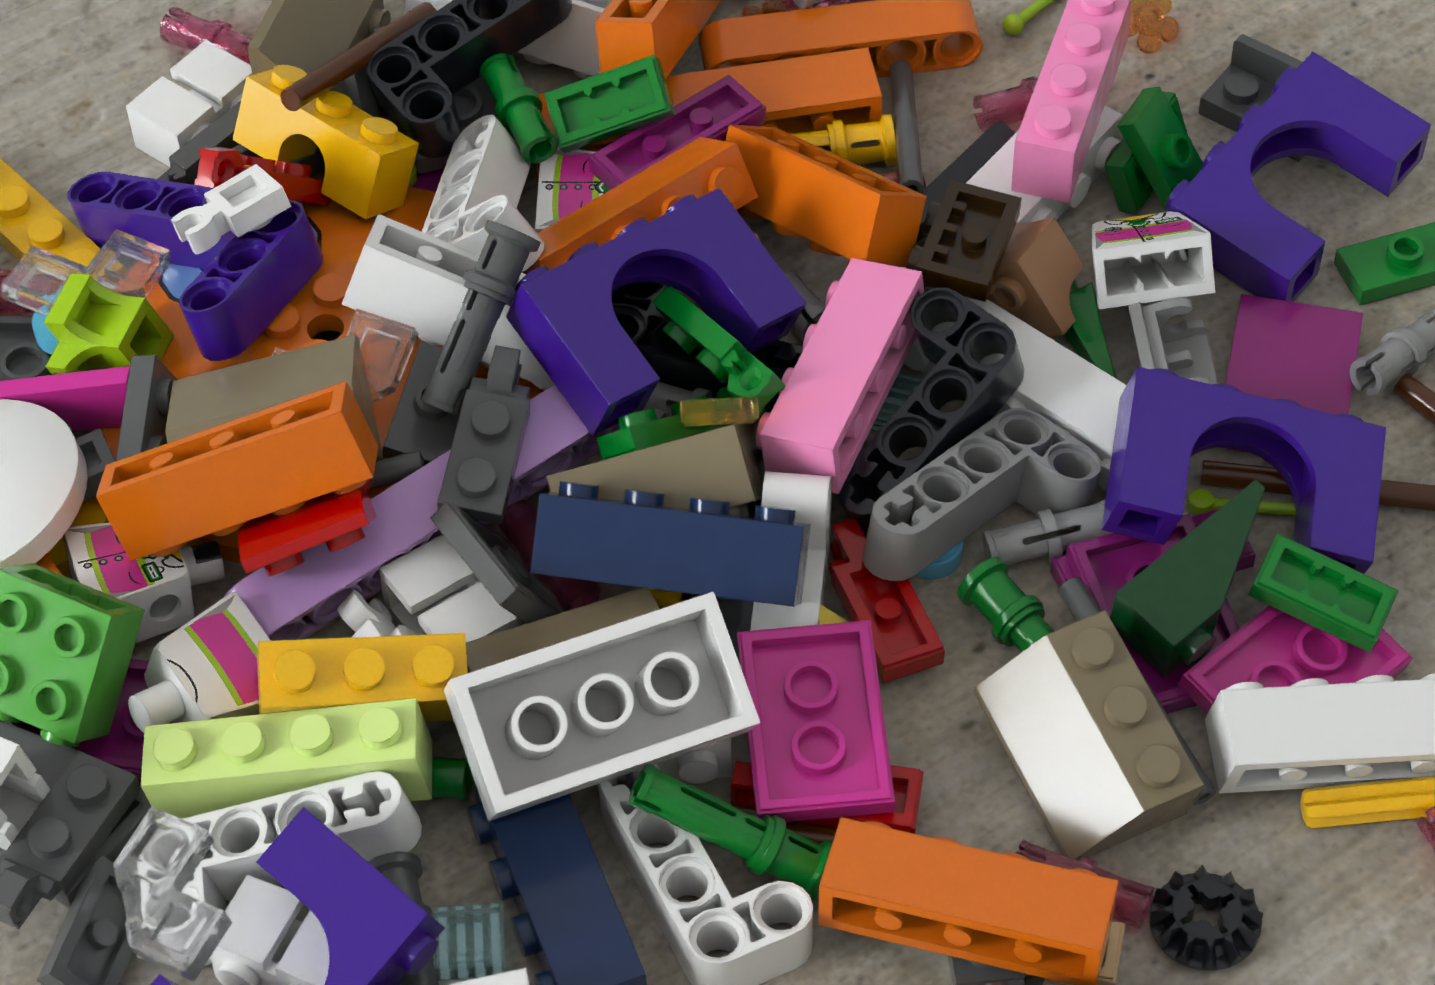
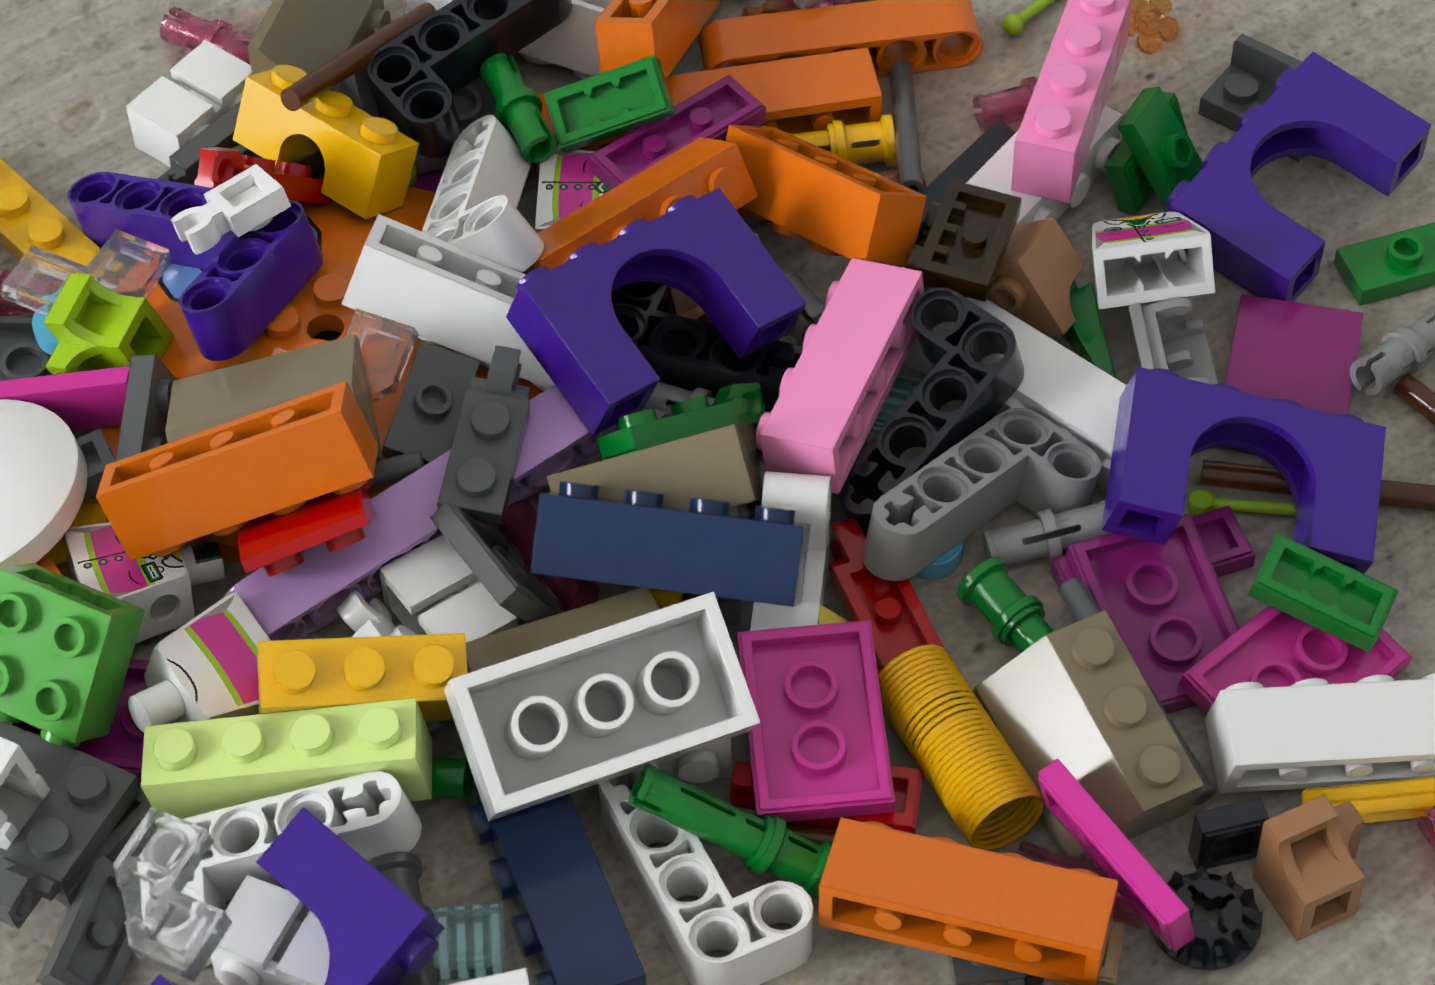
(489, 290): dark grey pin -> none
(719, 411): clear yellow tile -> none
(720, 351): green hinge -> none
(959, 748): none -> yellow piece
(1116, 856): none -> dark pink tile
(1178, 598): dark green slope -> none
(1227, 834): none -> black tile
(1309, 865): none -> medium nougat brick

